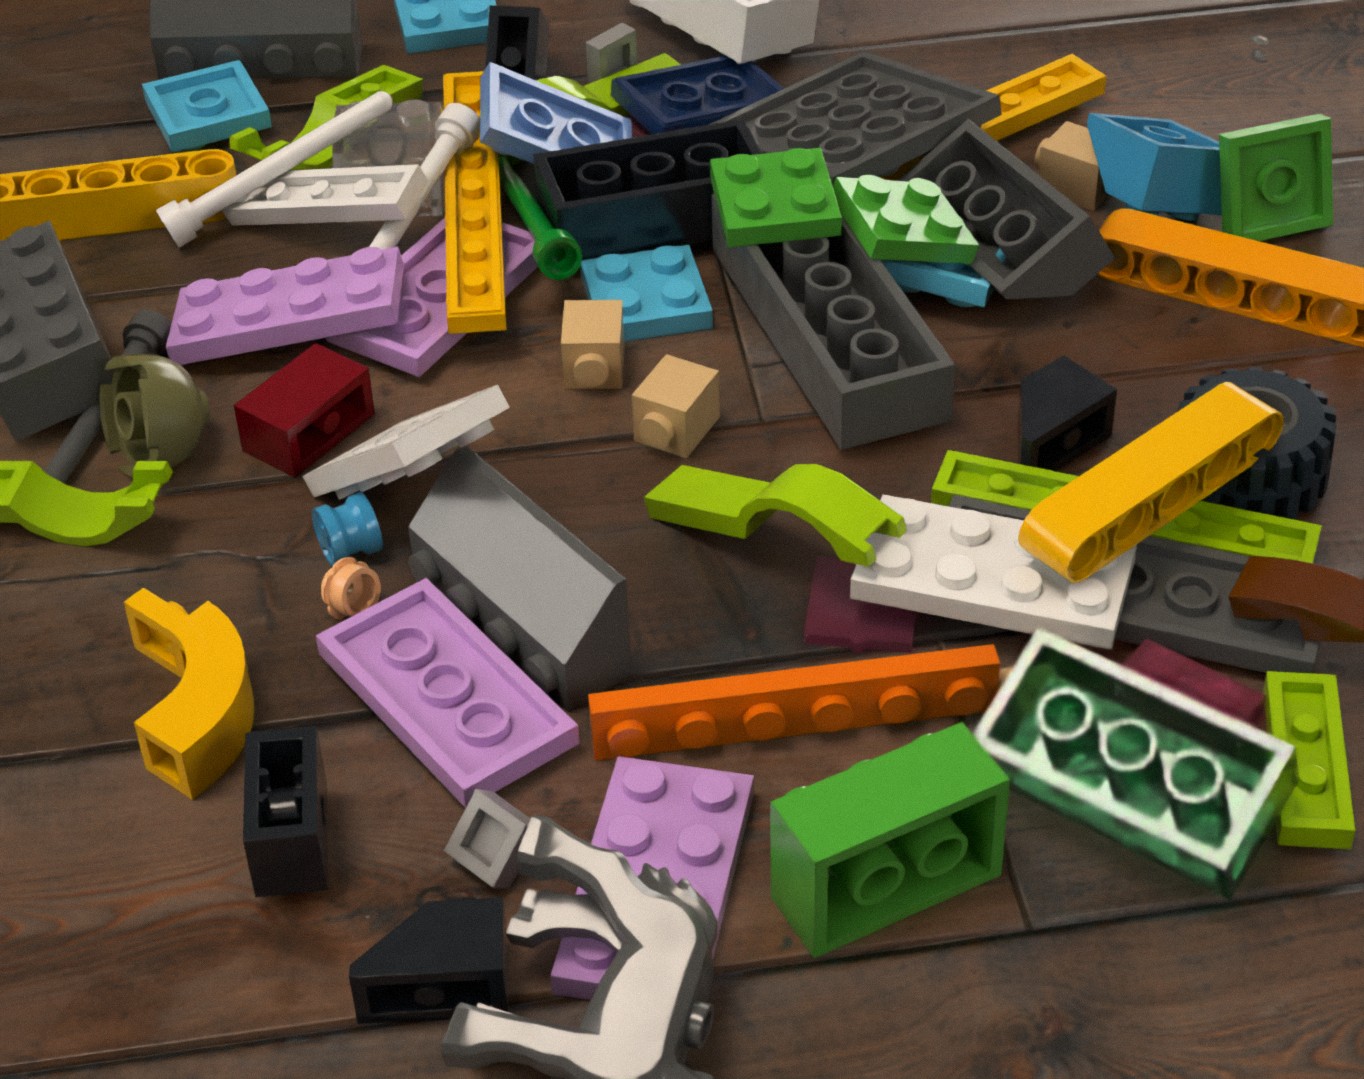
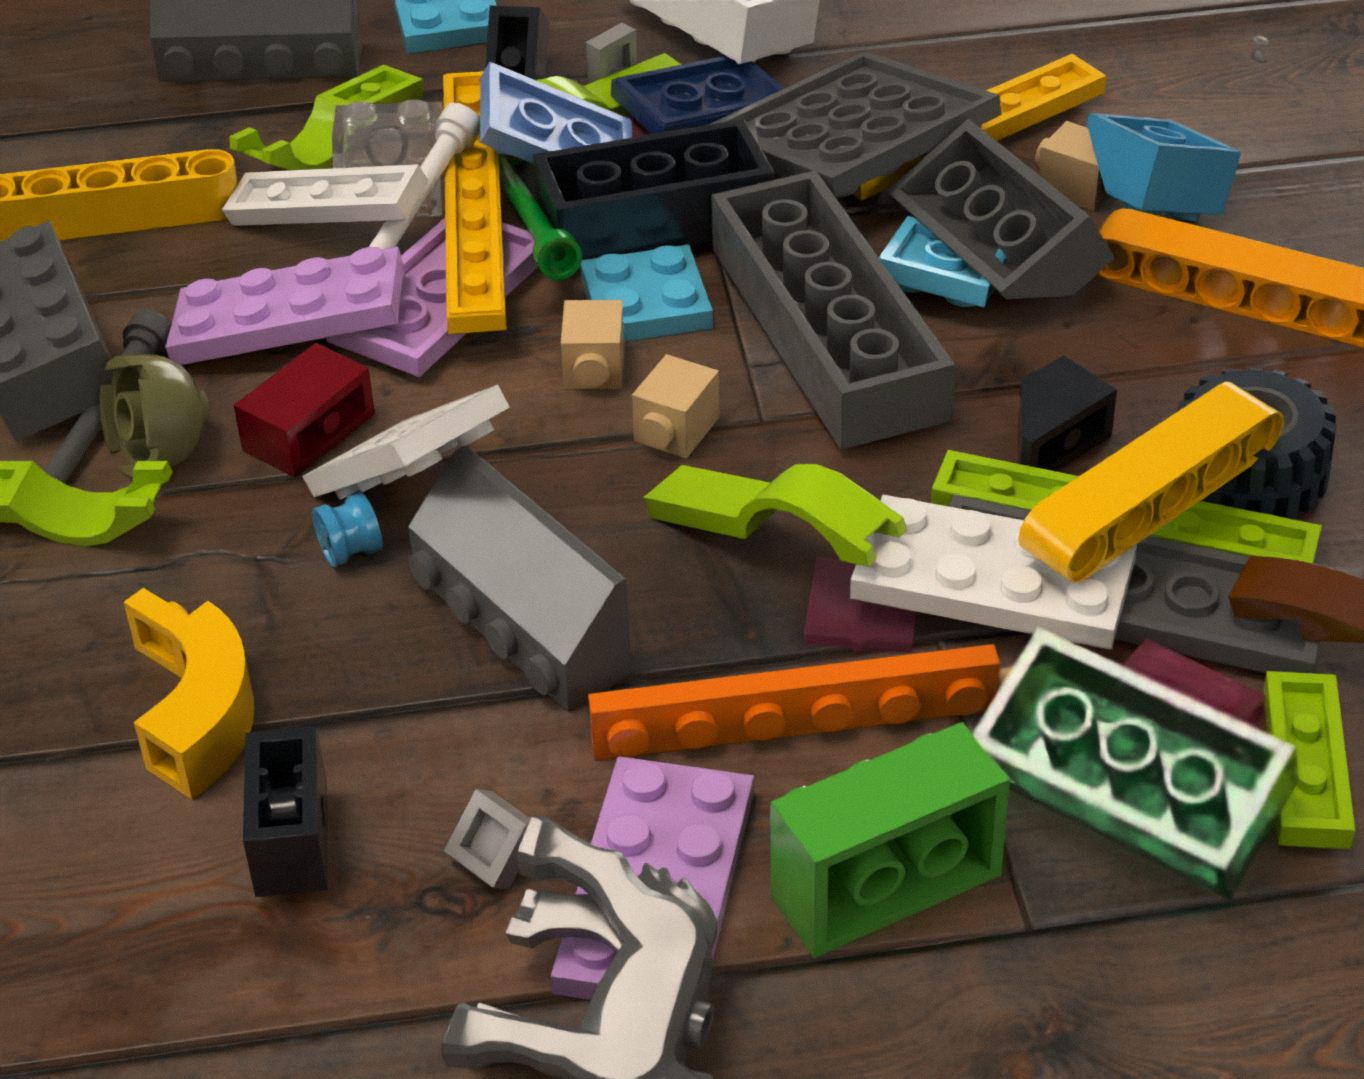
(186, 218): white piece -> none
(206, 105): medium azure plate -> none
(350, 588): light nougat plate -> none
(434, 962): black slope -> none
(447, 691): lavender plate -> none
(775, 197): bright green plate -> none
(904, 220): bright green plate -> none
(1277, 178): bright green plate -> none

